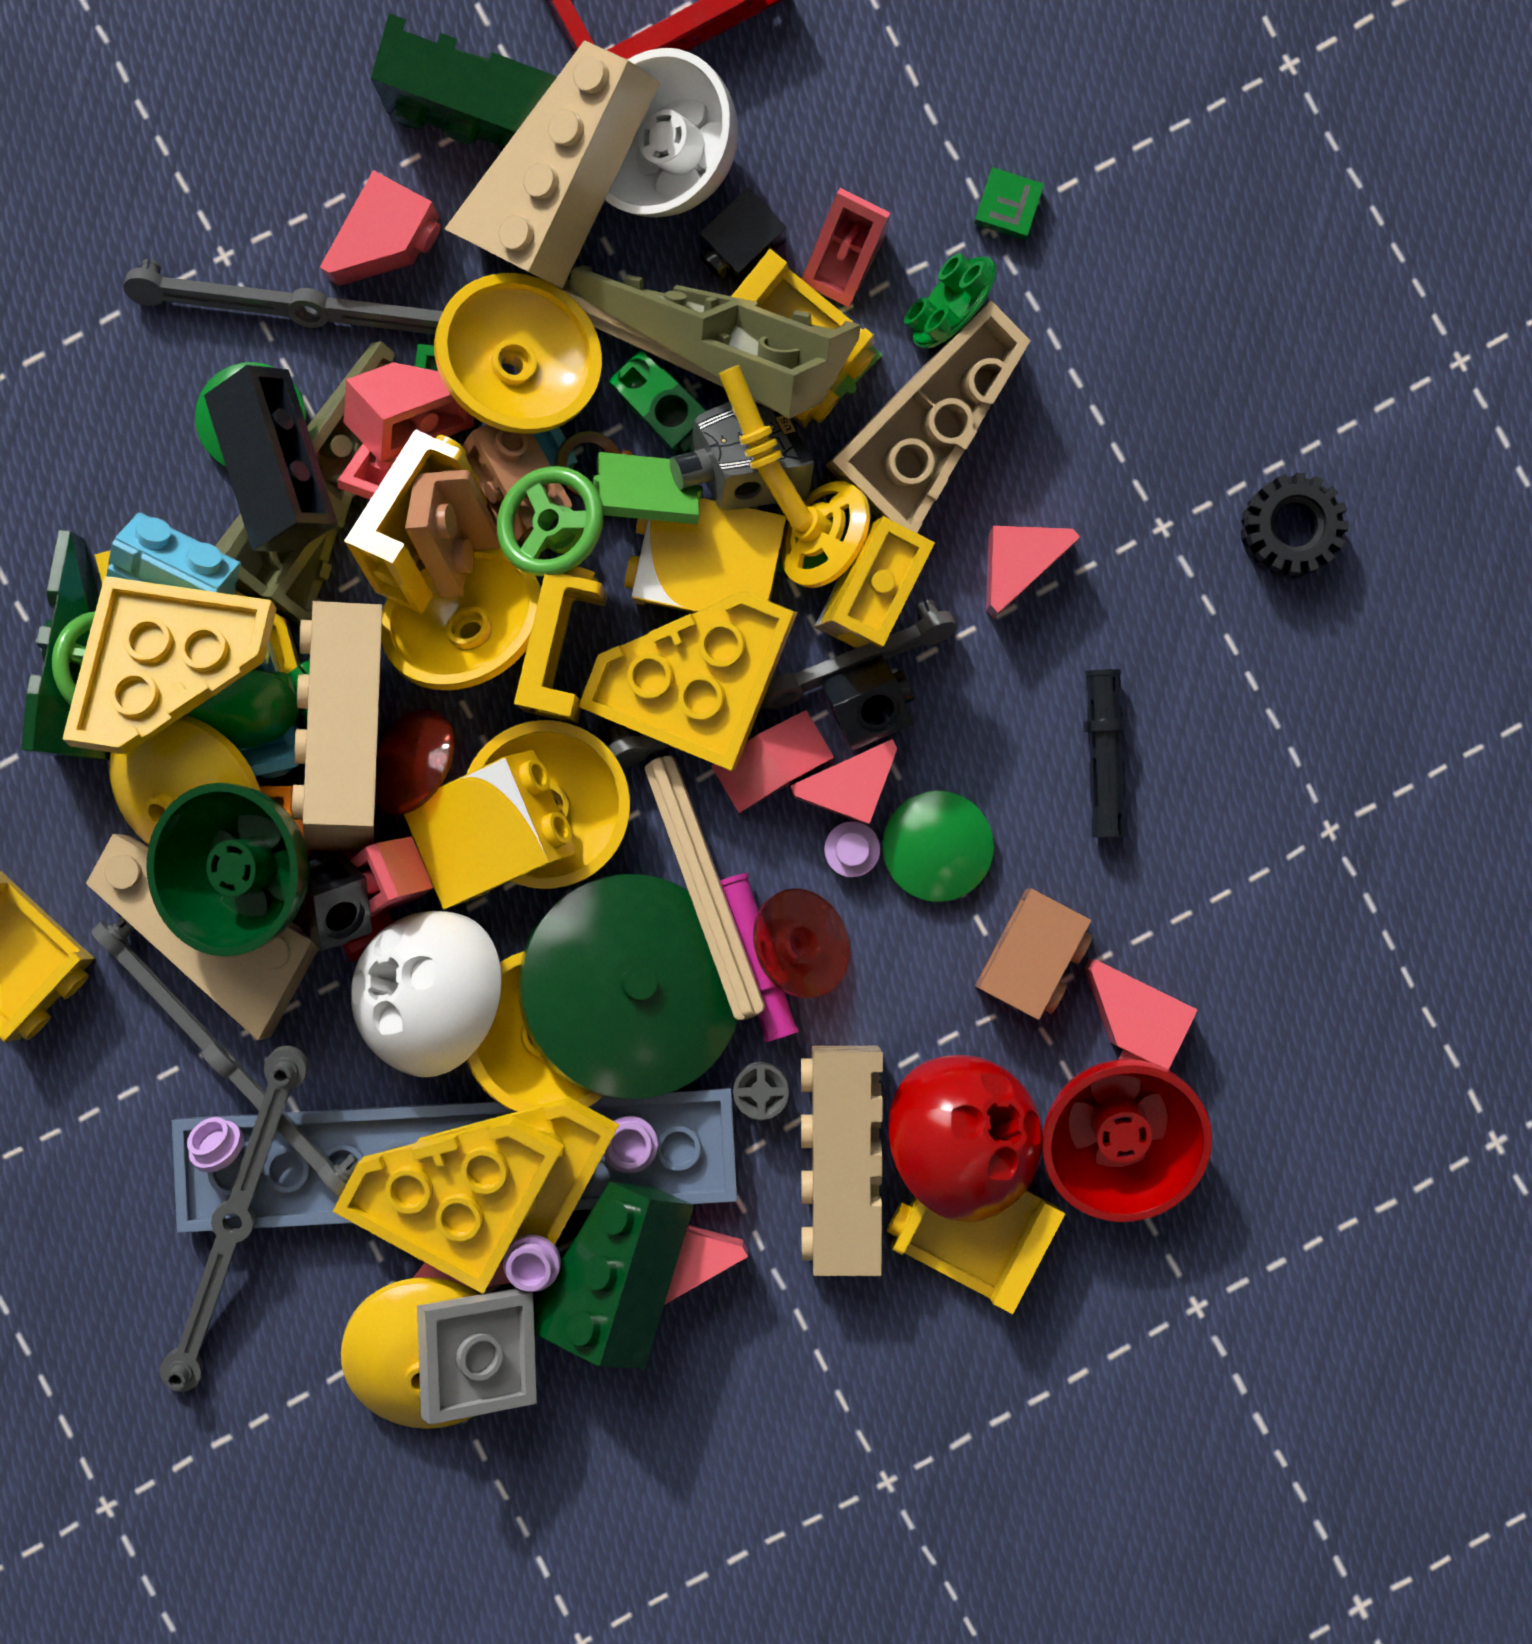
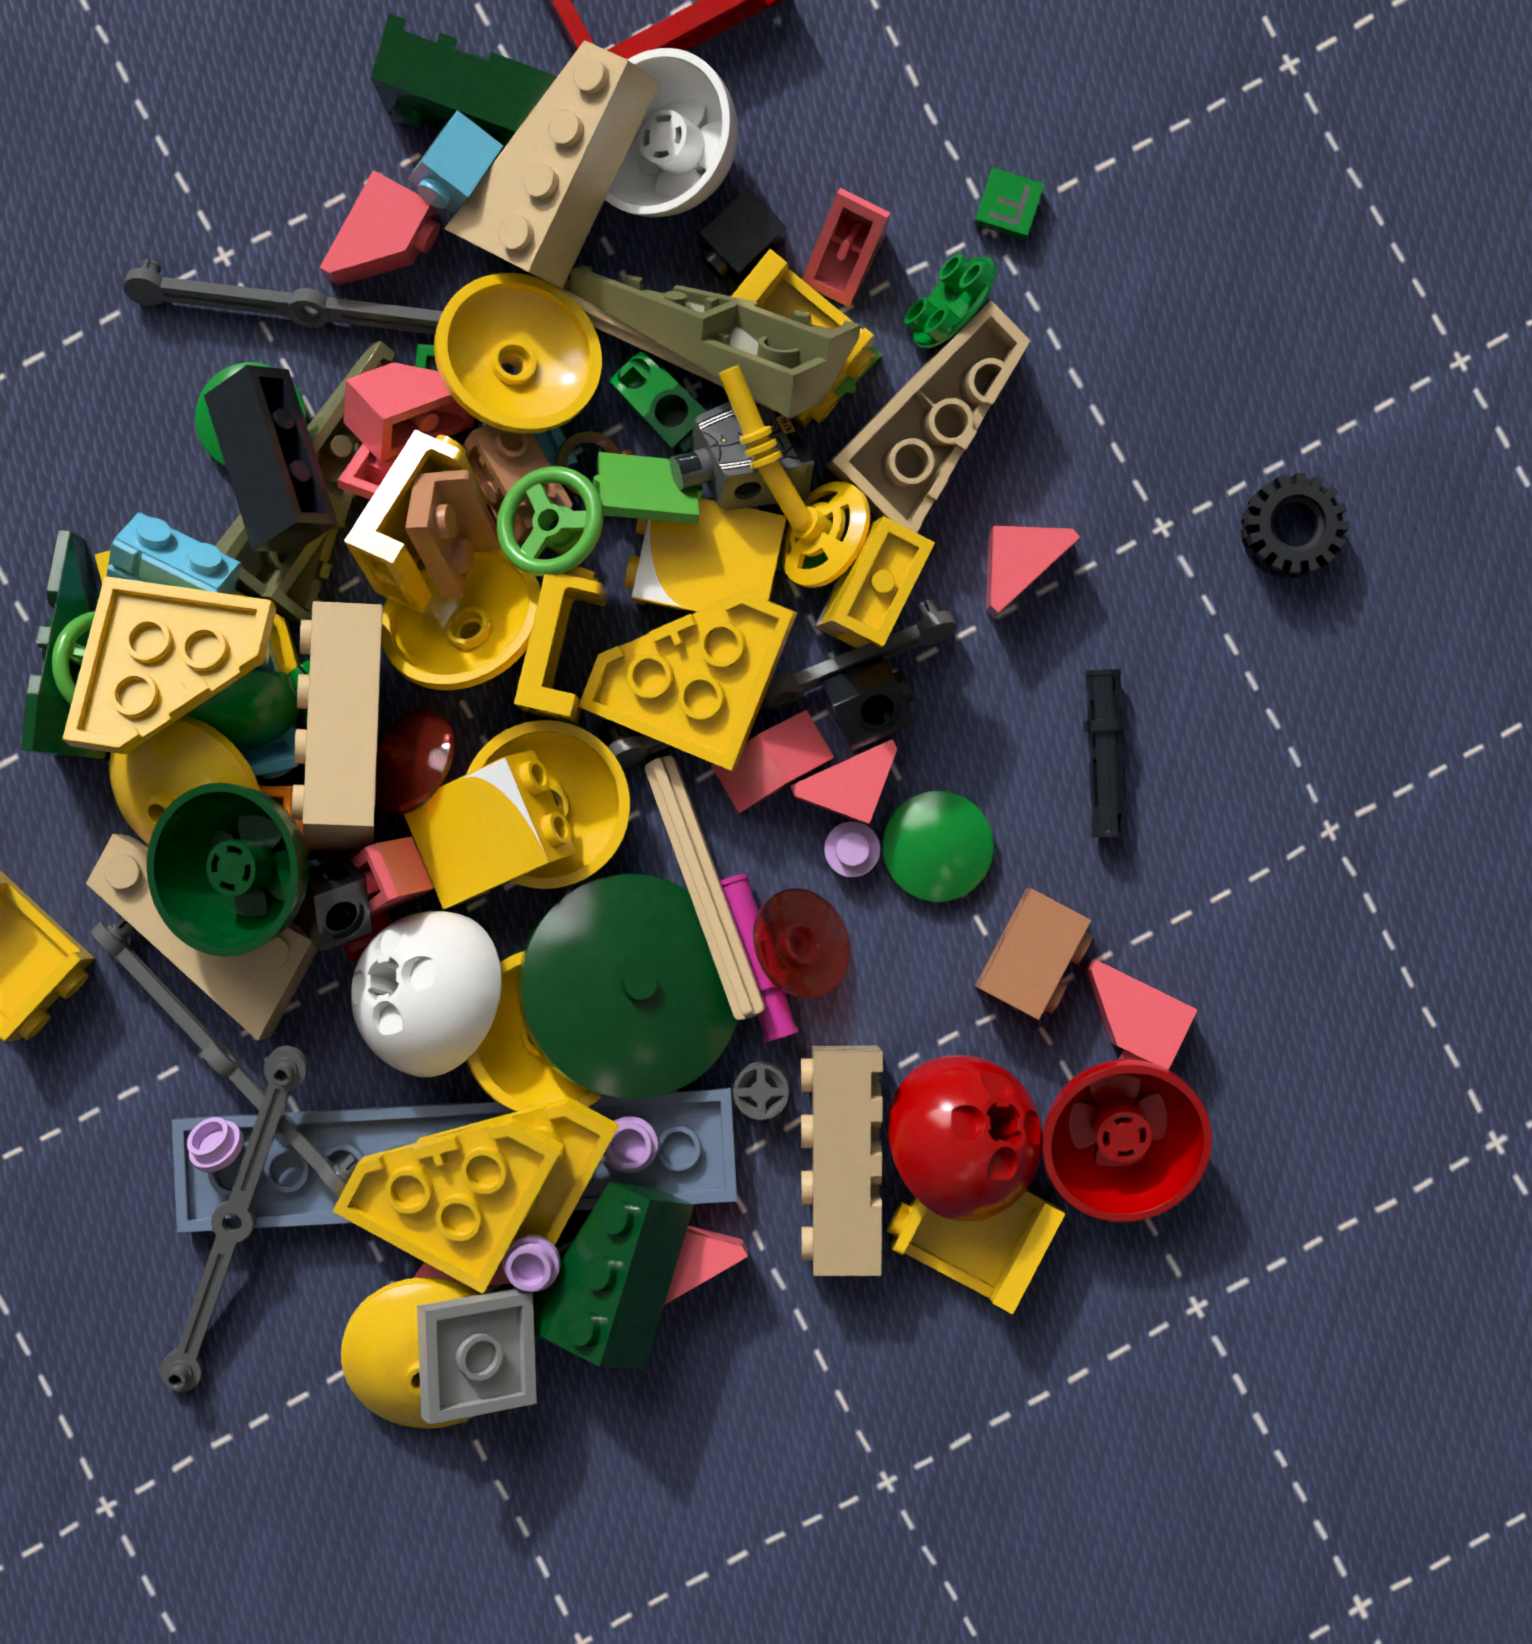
(454, 163): none -> medium azure brick

